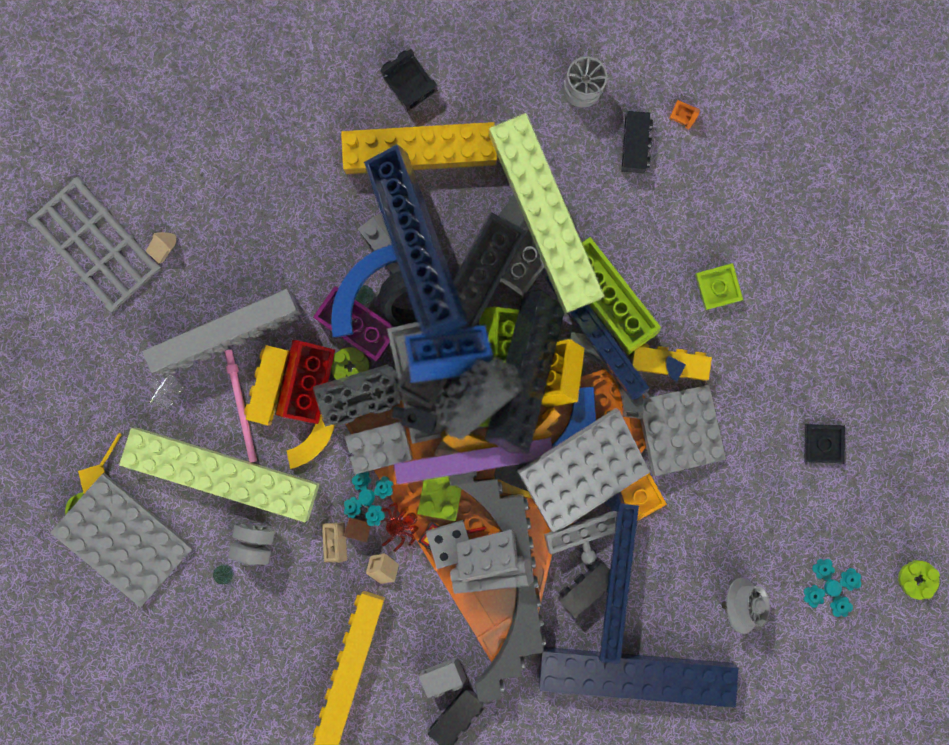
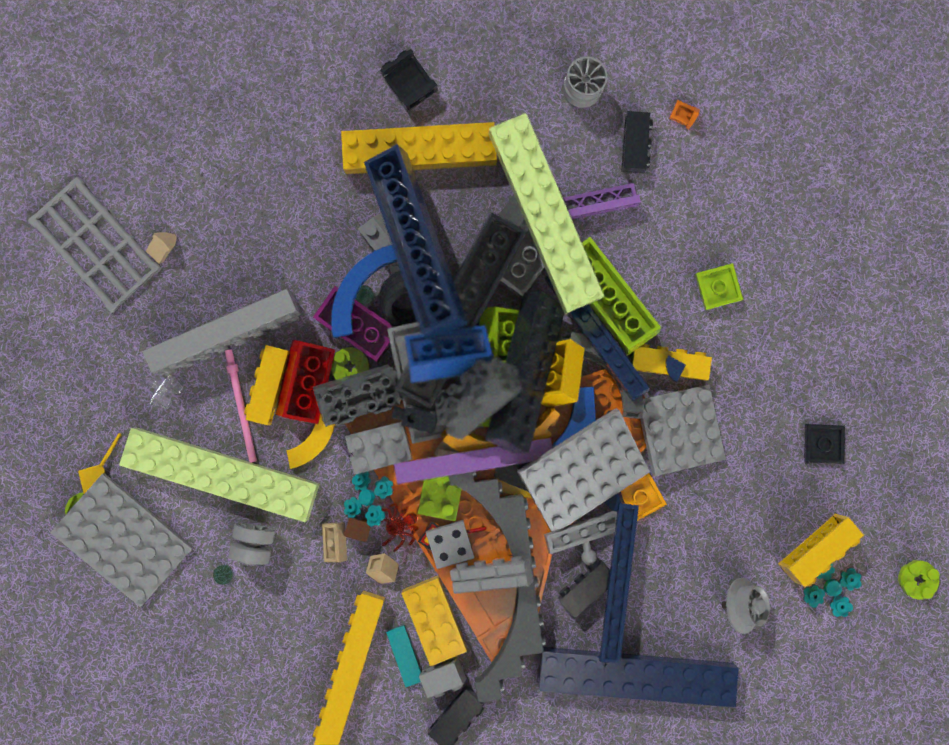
(404, 655): none -> teal tile
(434, 620): none -> yellow brick
(487, 556): light grey plate -> none
(603, 207): none -> medium lavender fence
(821, 550): none -> yellow brick

